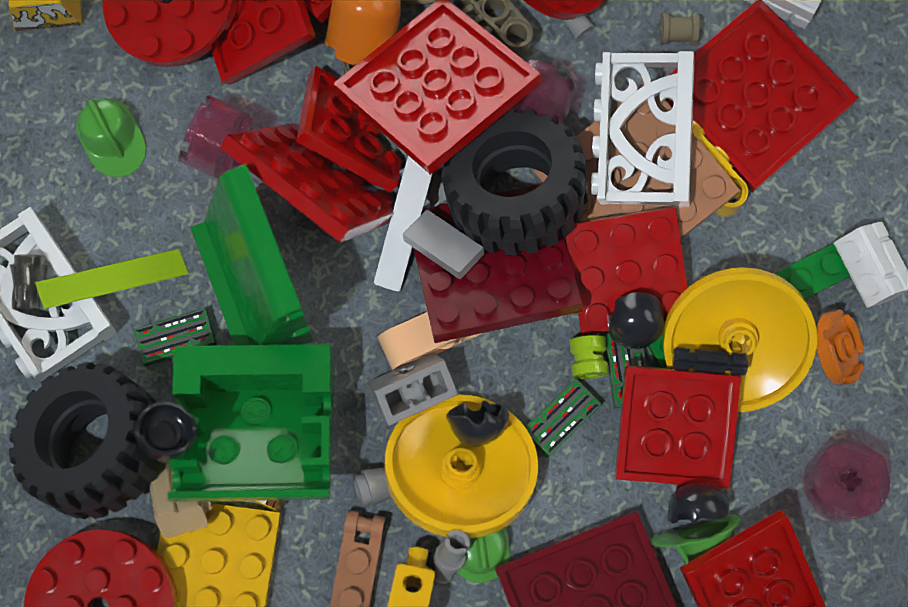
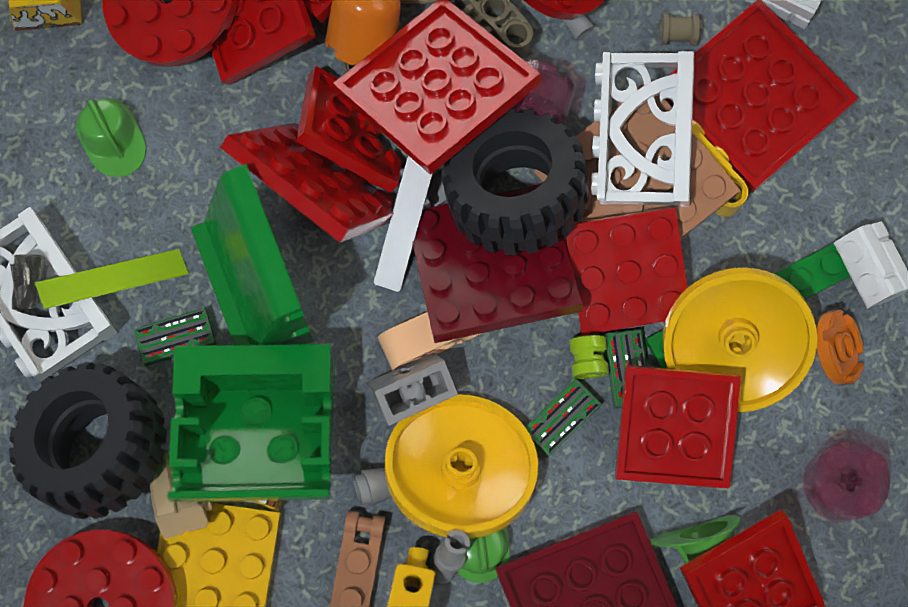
(165, 431): black hair -> none
(208, 132): clear pink brick -> none
(443, 244): light grey tile -> none
(479, 426): black hair -> none
(636, 320): black hair -> none
(697, 502): black hair -> none
(710, 361): black axle -> none

